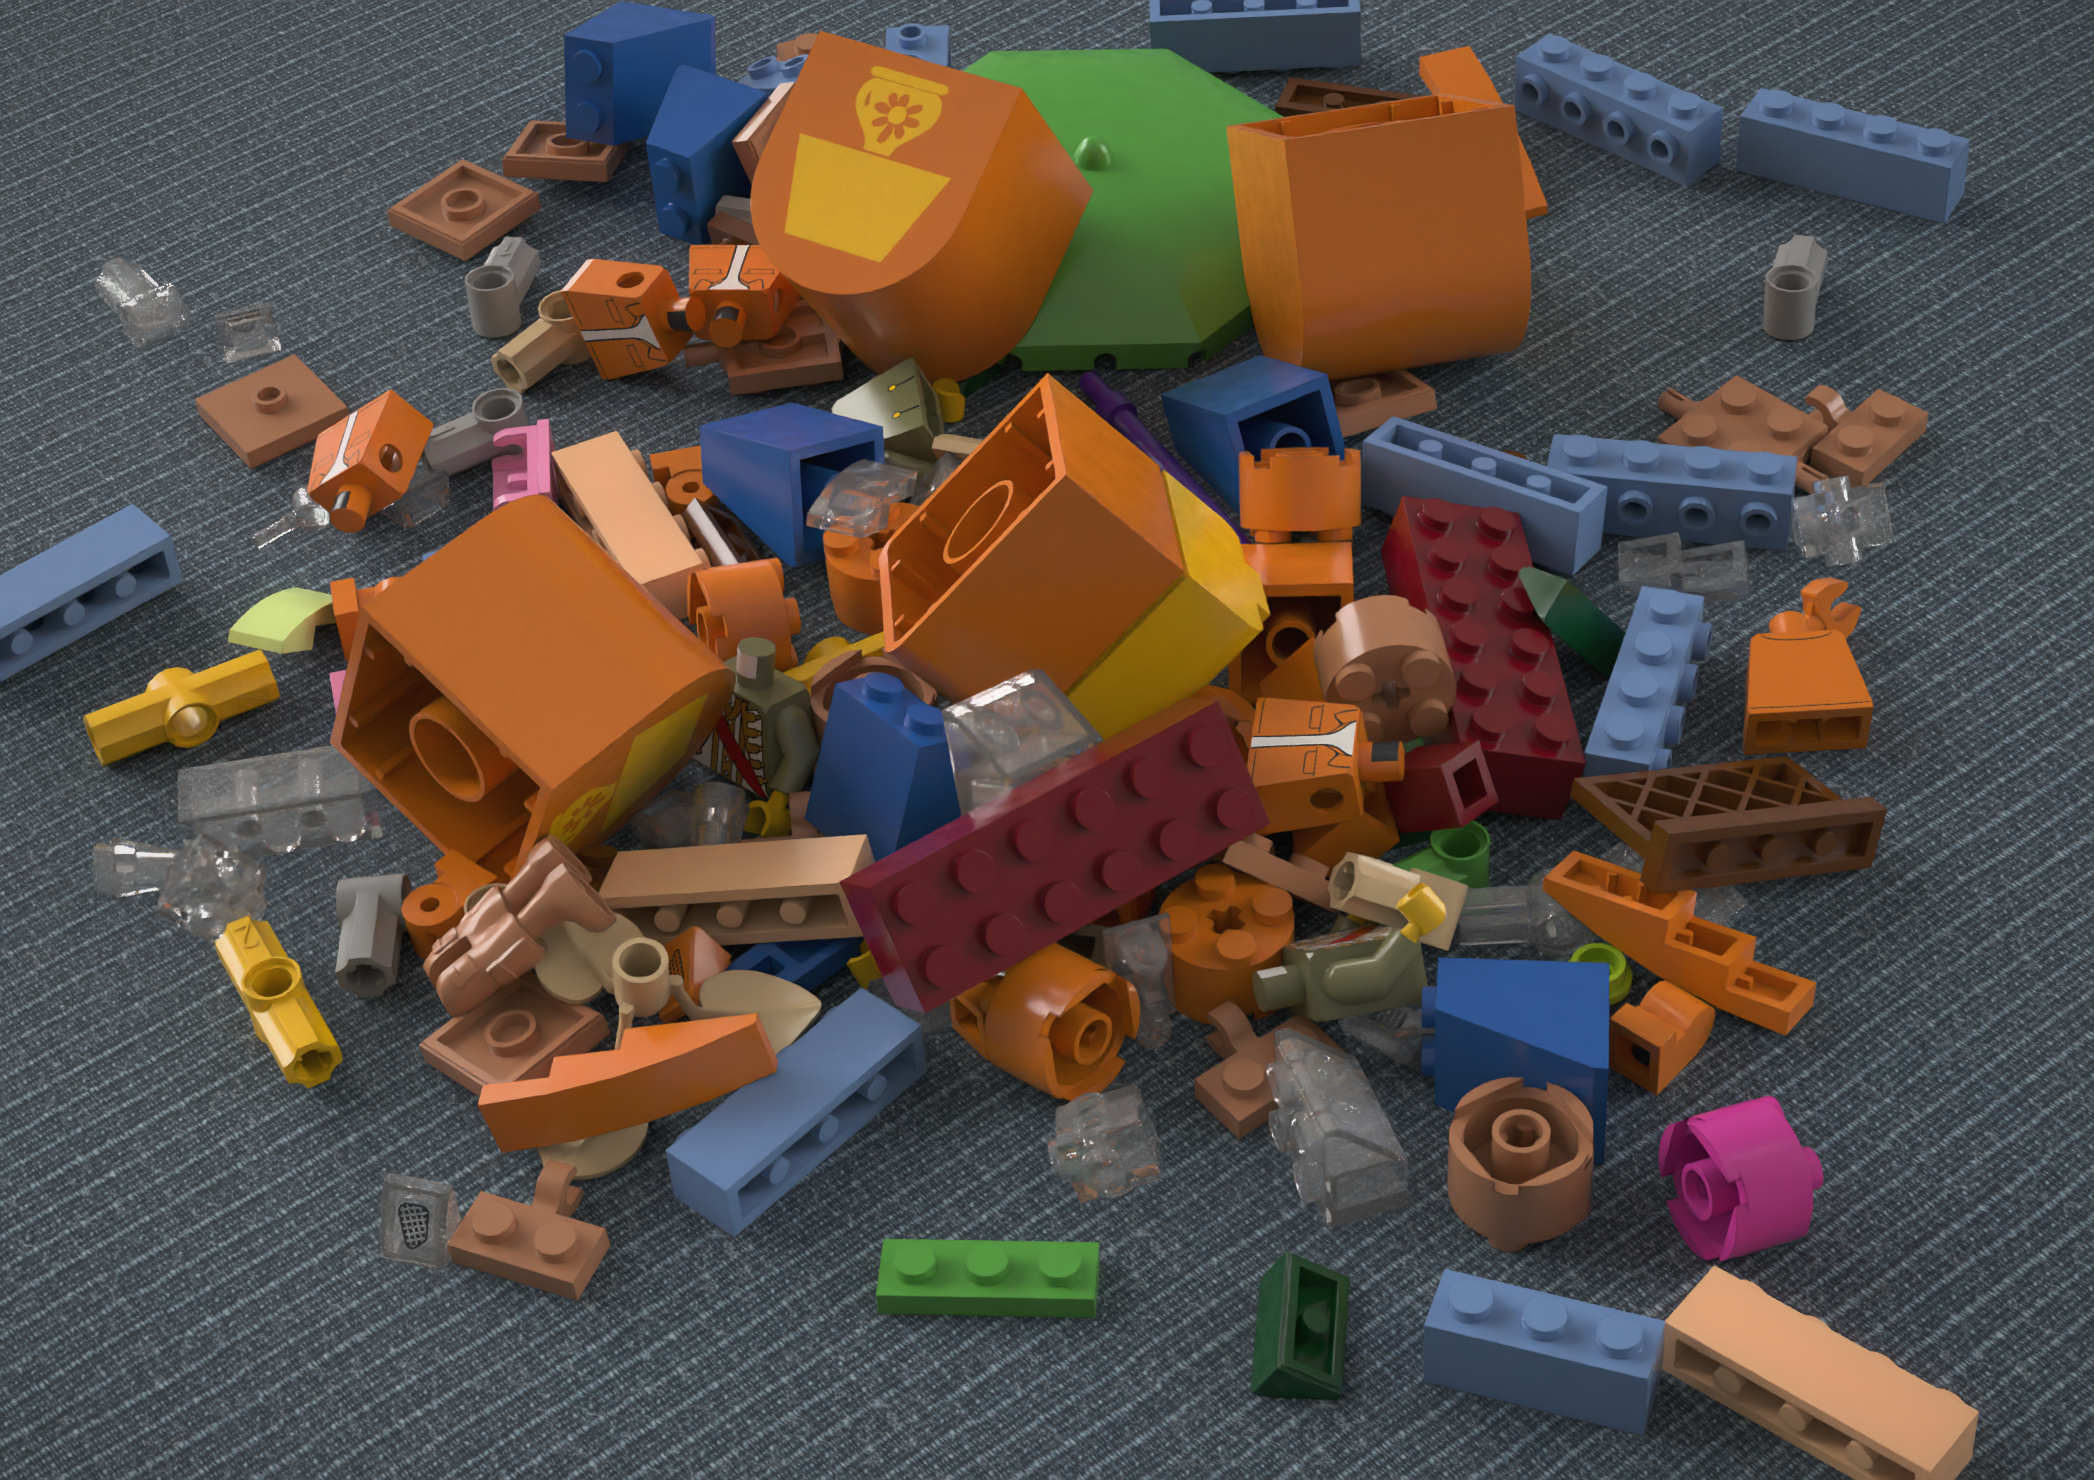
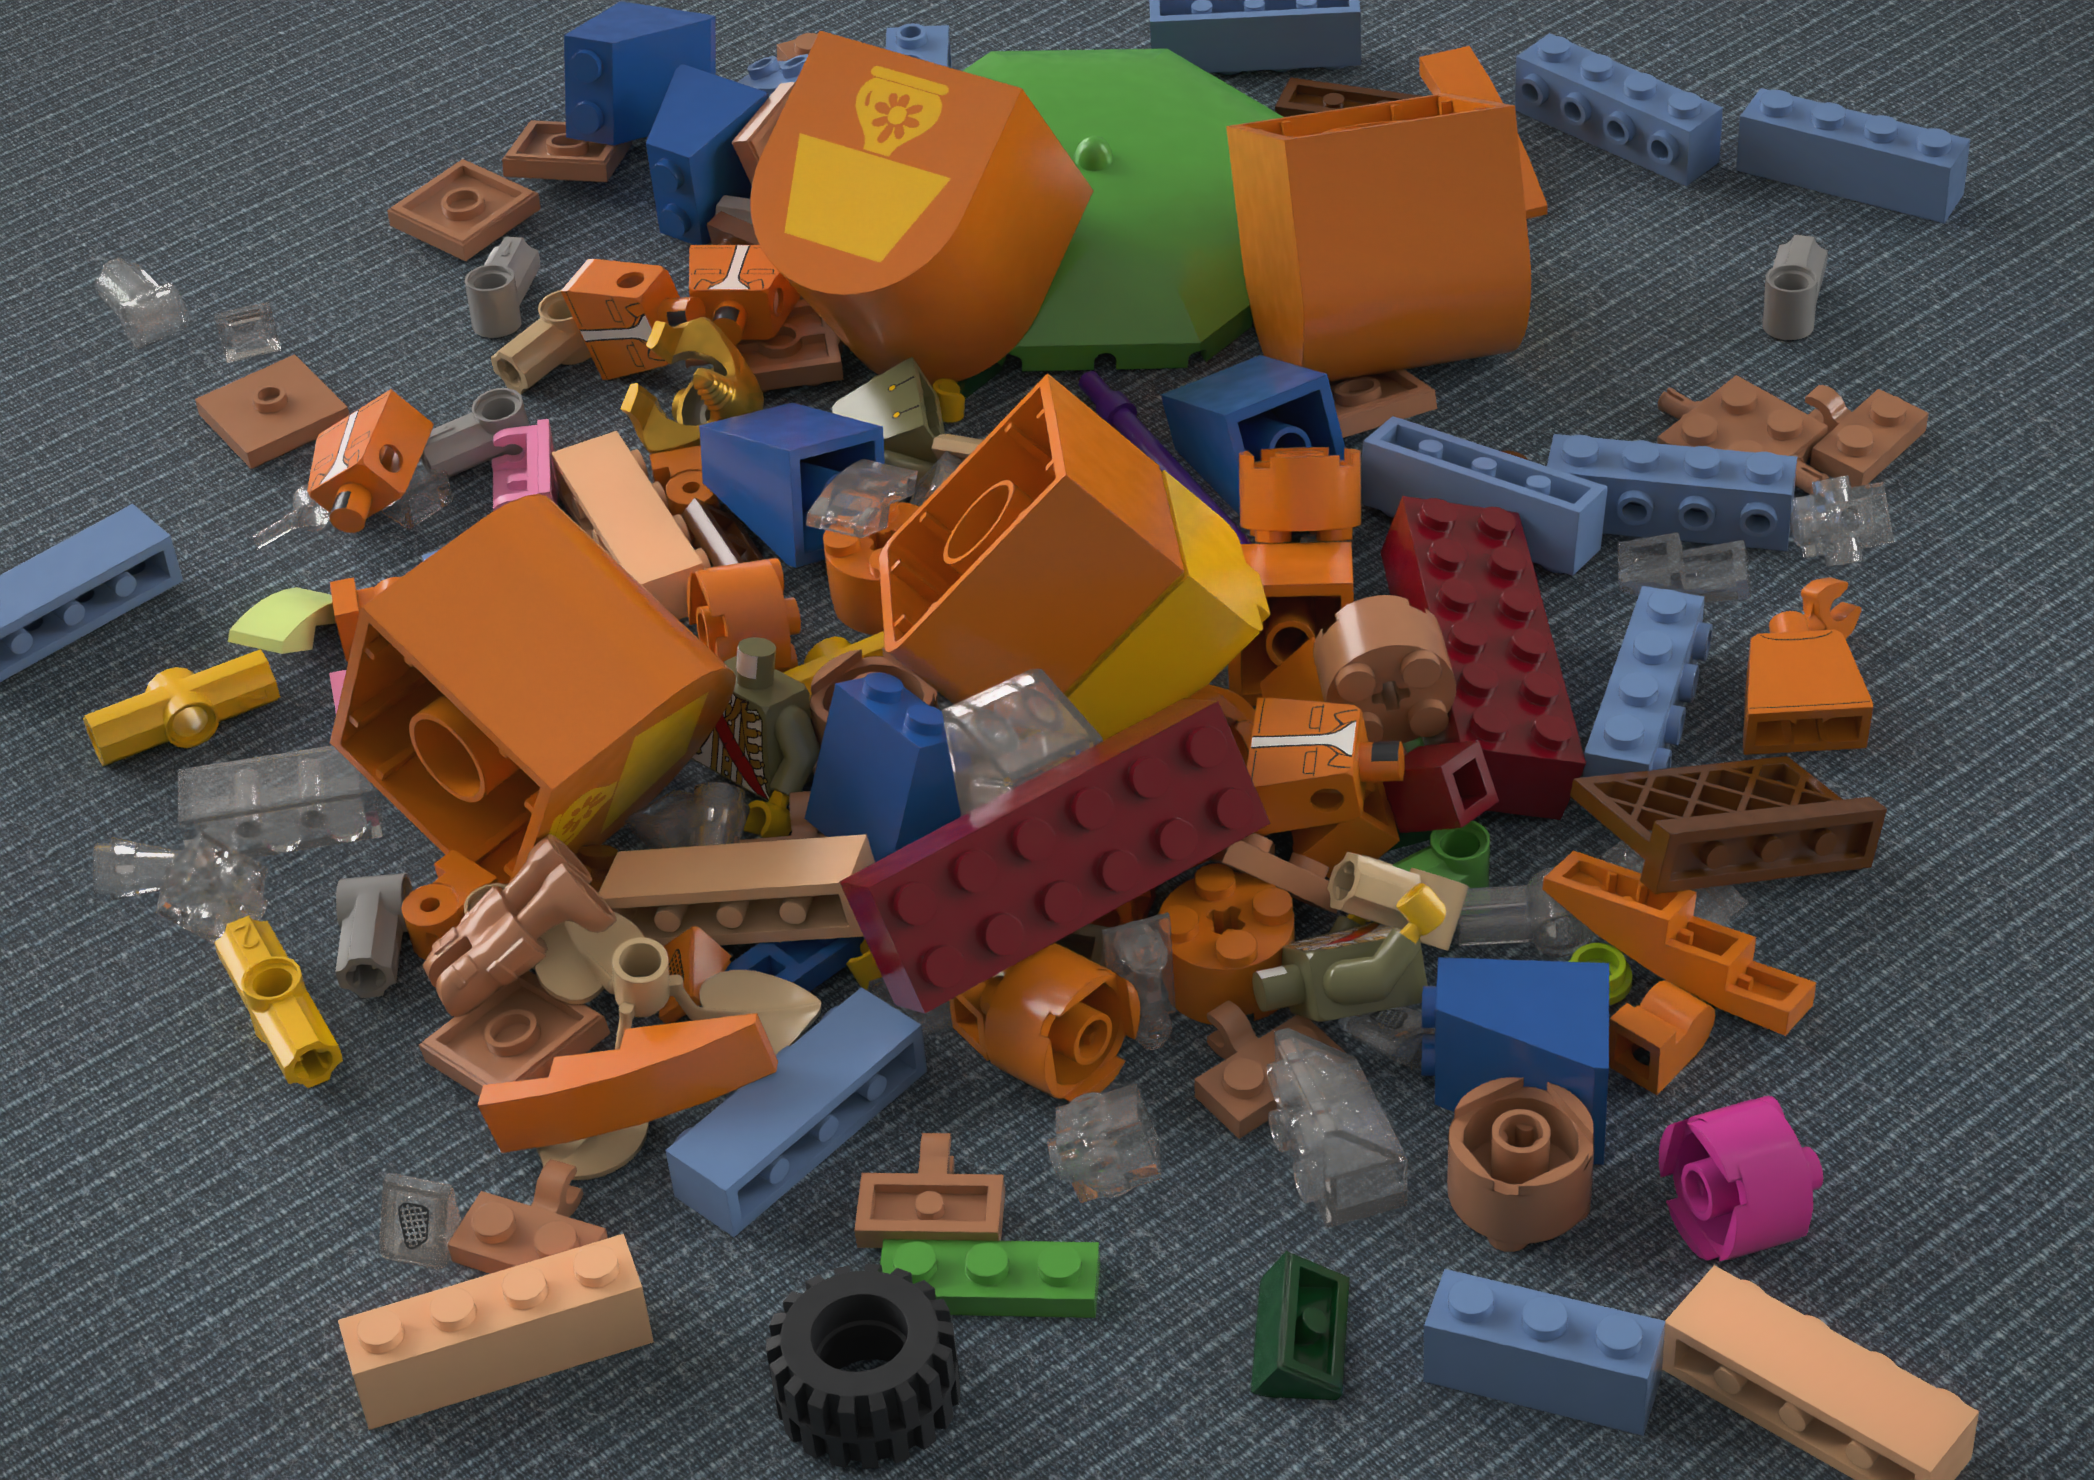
(496, 1331): none -> light nougat brick
(712, 396): none -> pearl gold piece
(873, 1410): none -> black tyre
(930, 1202): none -> nougat plate
(1574, 618): dark green slope -> none

